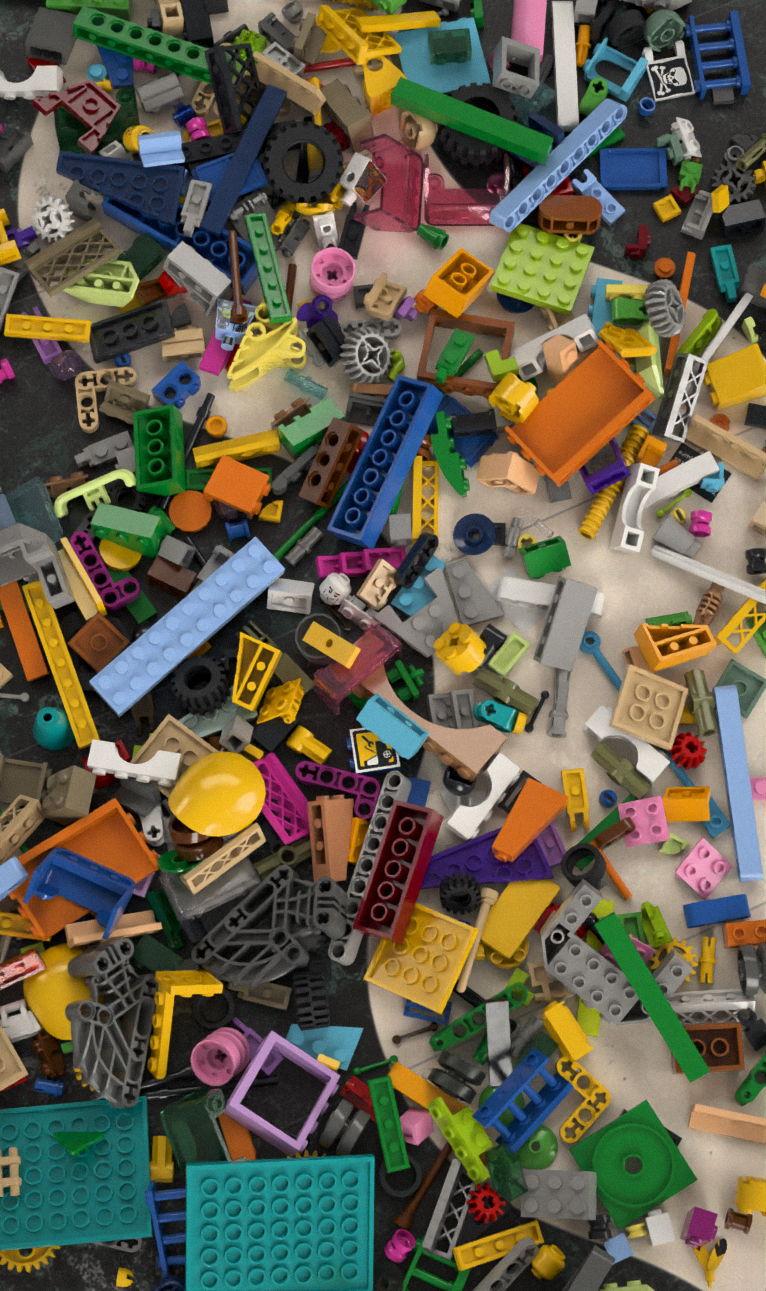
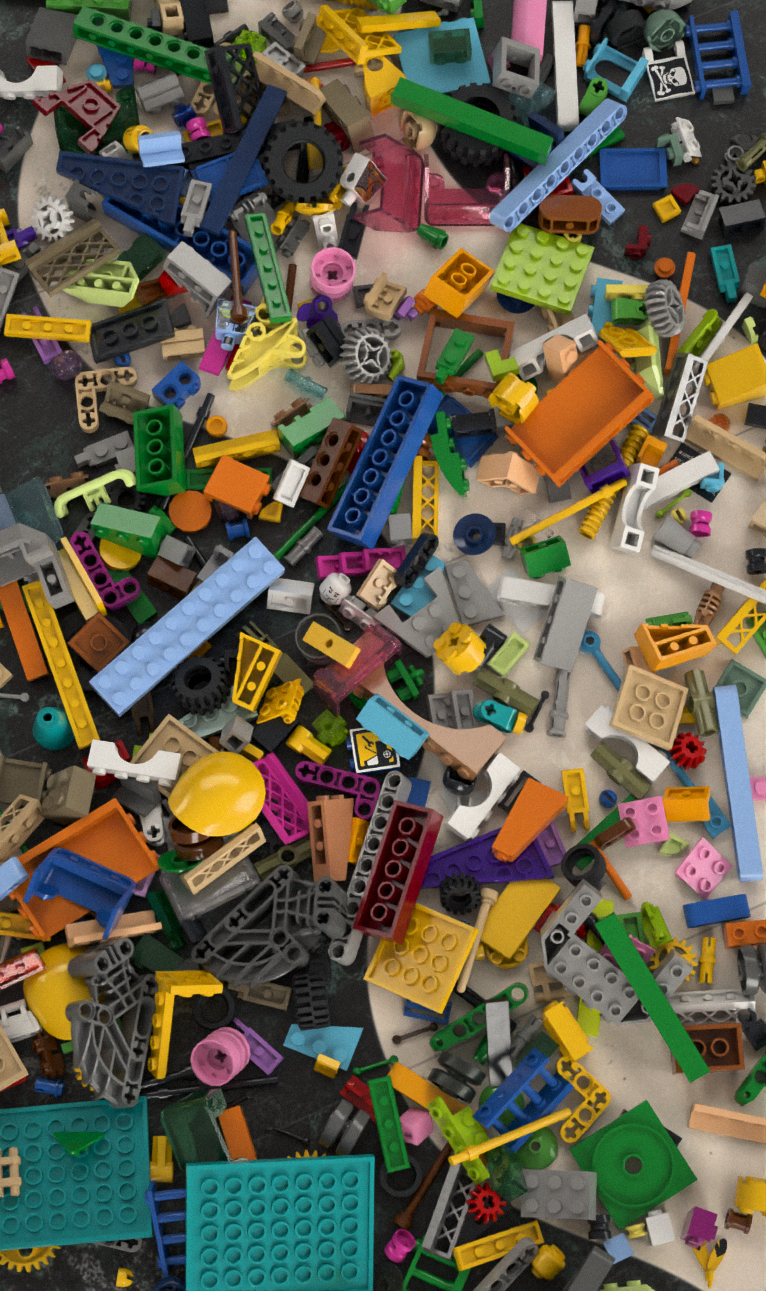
(259, 1125): lavender window -> none
(291, 483): none -> white tile
(331, 728): none -> clear neon green brick
(472, 1152): none -> yellow bar
(517, 993): lime piece -> none
(605, 492): none -> yellow bar
(646, 106): blue hinge -> none
(689, 175): bright green plate -> none
(720, 198): yellow tile -> none

